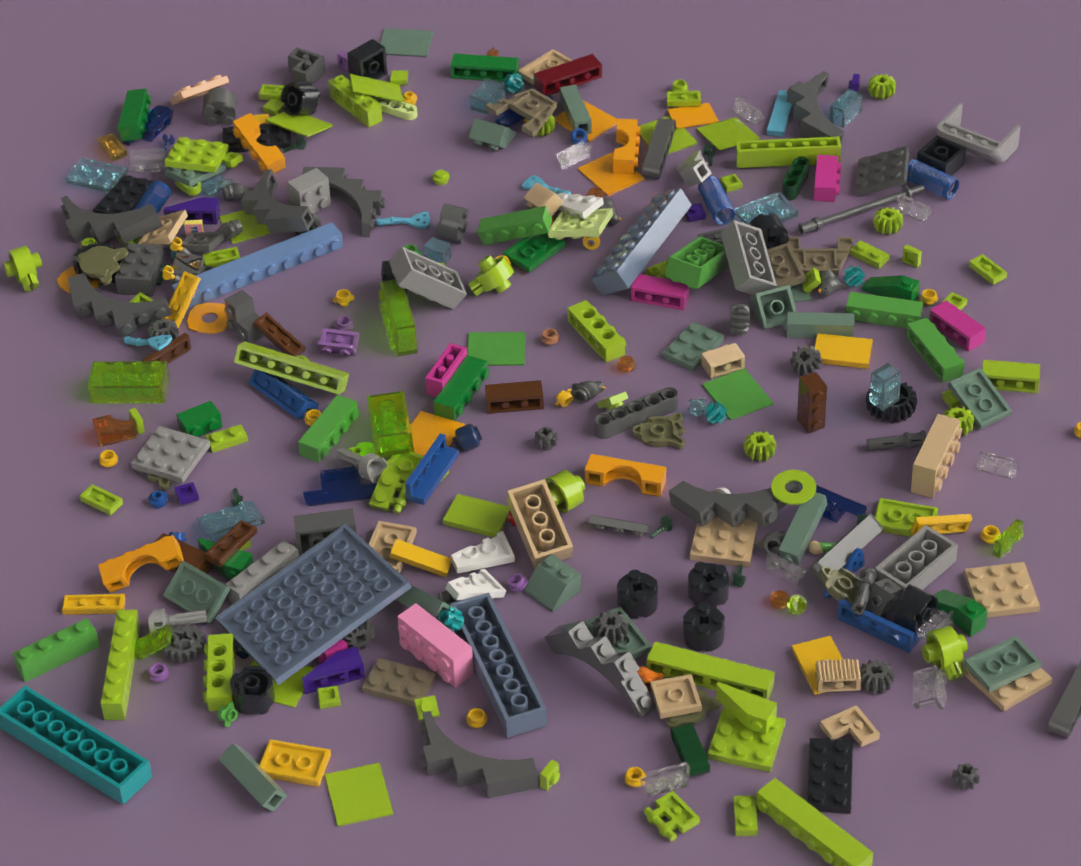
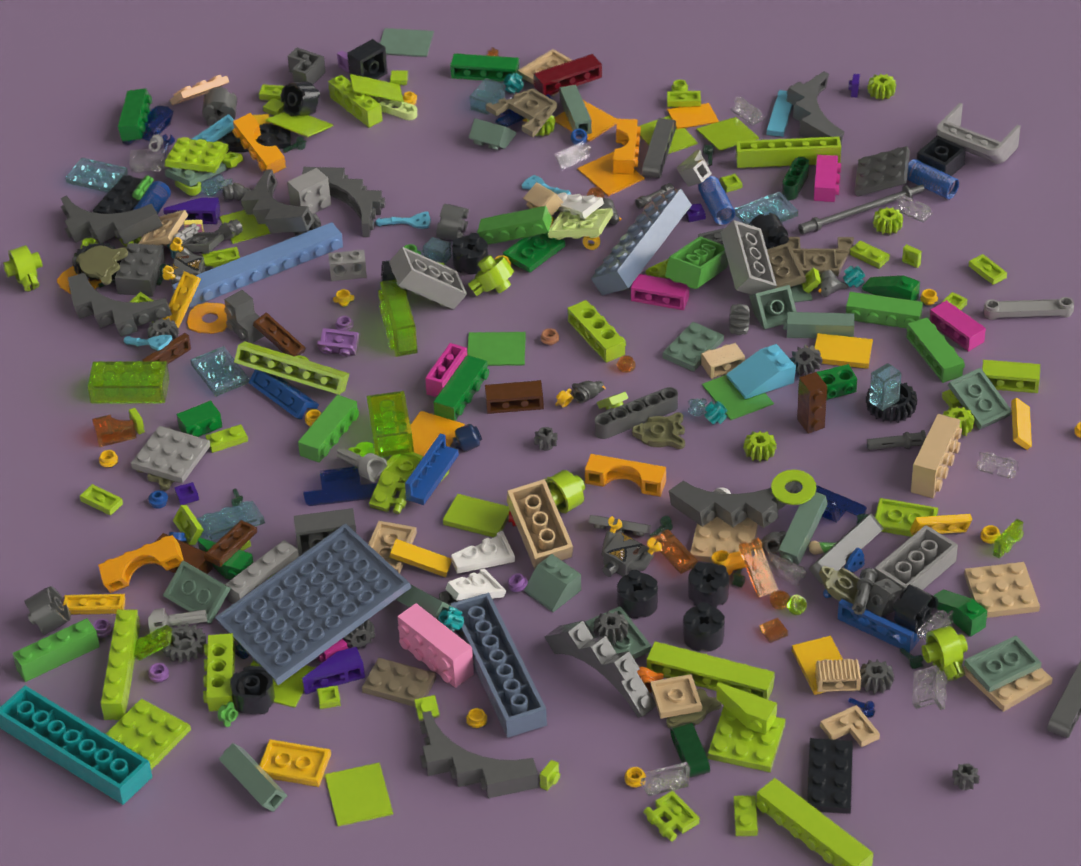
(47, 610): none -> dark grey brick
(102, 627): none -> medium lavender plate
(112, 147): clear yellow plate -> none
(142, 187): none -> bright green axle
(149, 731): none -> lime plate
(153, 145): none -> light grey pin
(187, 232): none -> light grey axle
(188, 524): none -> lime plate
(217, 130): none -> medium azure tile
(219, 371): none -> clear light blue plate
(347, 265): none -> light grey brick
(440, 177): lime plate -> none
(468, 252): none -> black brick
(625, 554): none -> dark grey torso
(642, 201): none -> dark grey bar
(675, 551): none -> clear orange plate
(731, 561): none -> yellow piece
(758, 568): none -> clear orange plate
(763, 372): none -> medium azure slope
(773, 630): none -> clear orange tile
(839, 381): none -> green brick
(846, 108): clear light blue brick -> none
(868, 707): none -> clear blue hand
(915, 661): none -> hand
(1021, 423): none -> yellow tile
(1026, 308): none -> light grey piece

